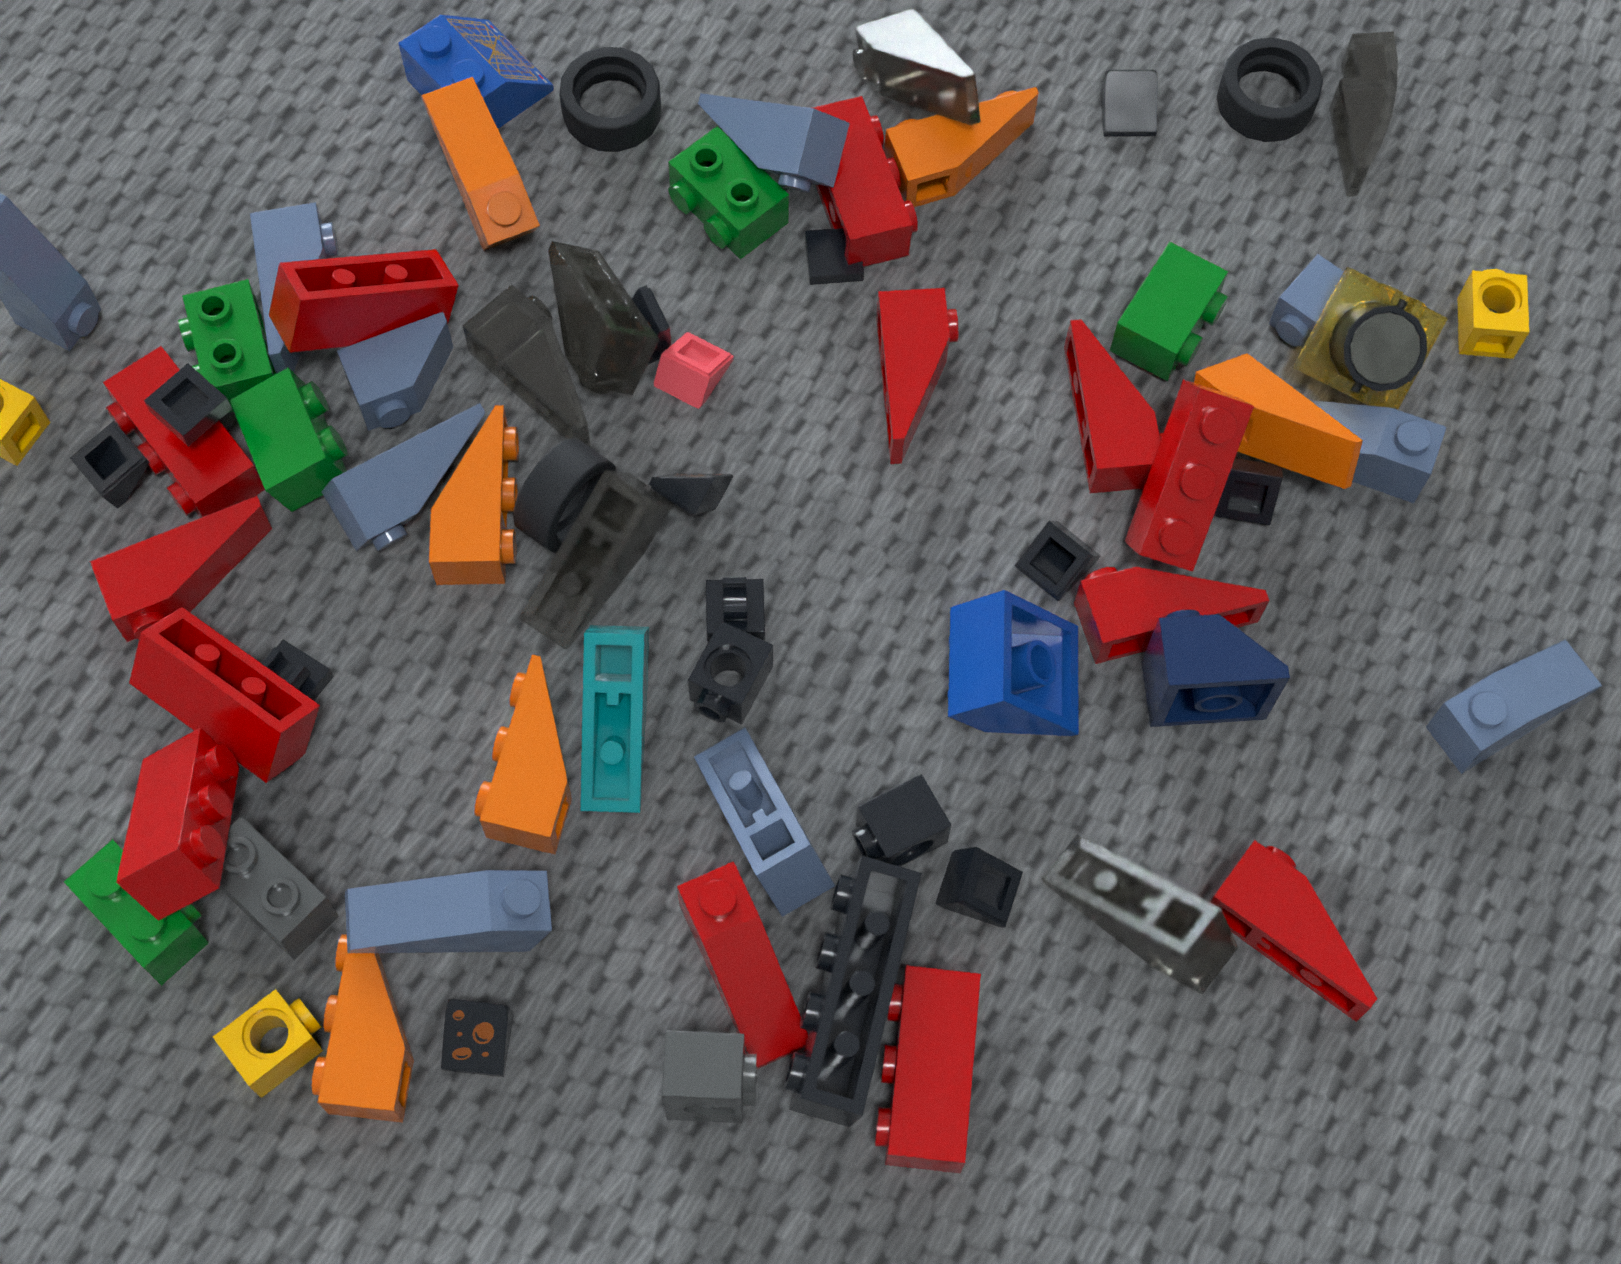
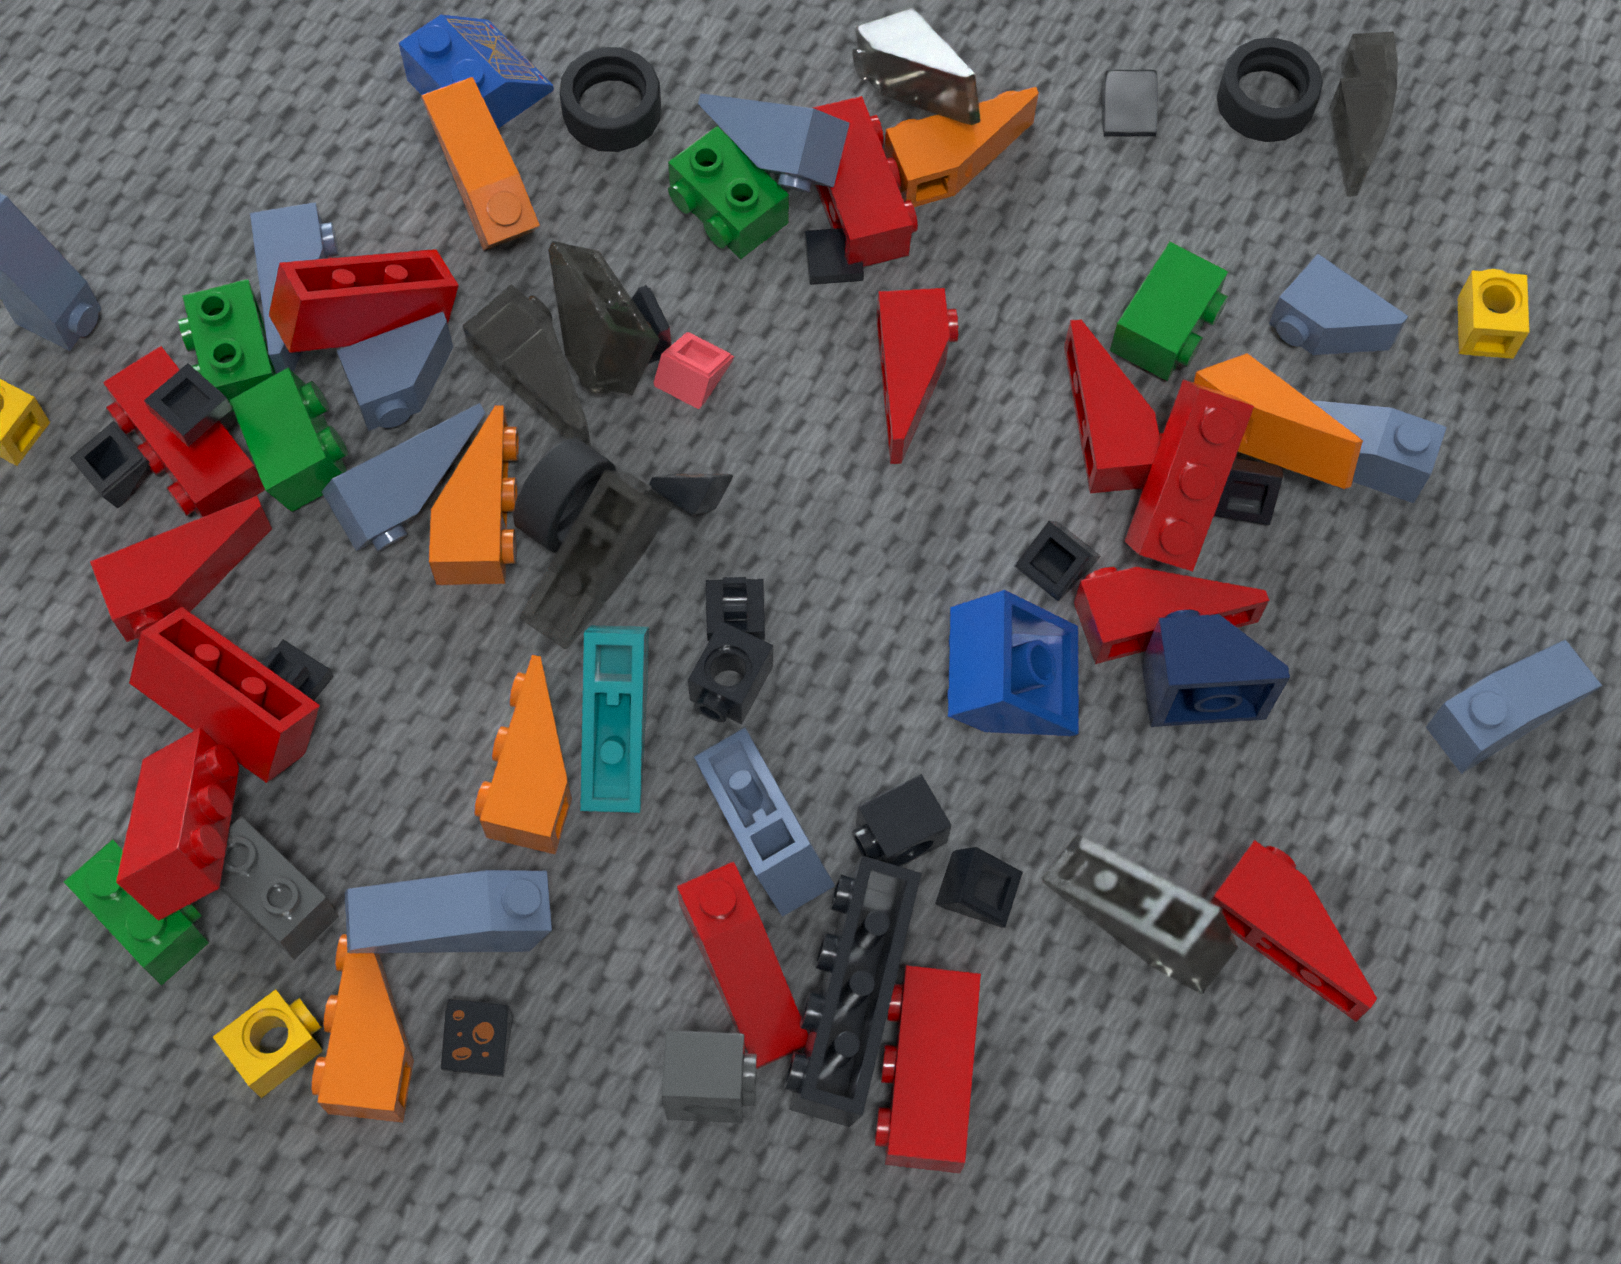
(1373, 344): piece -> none

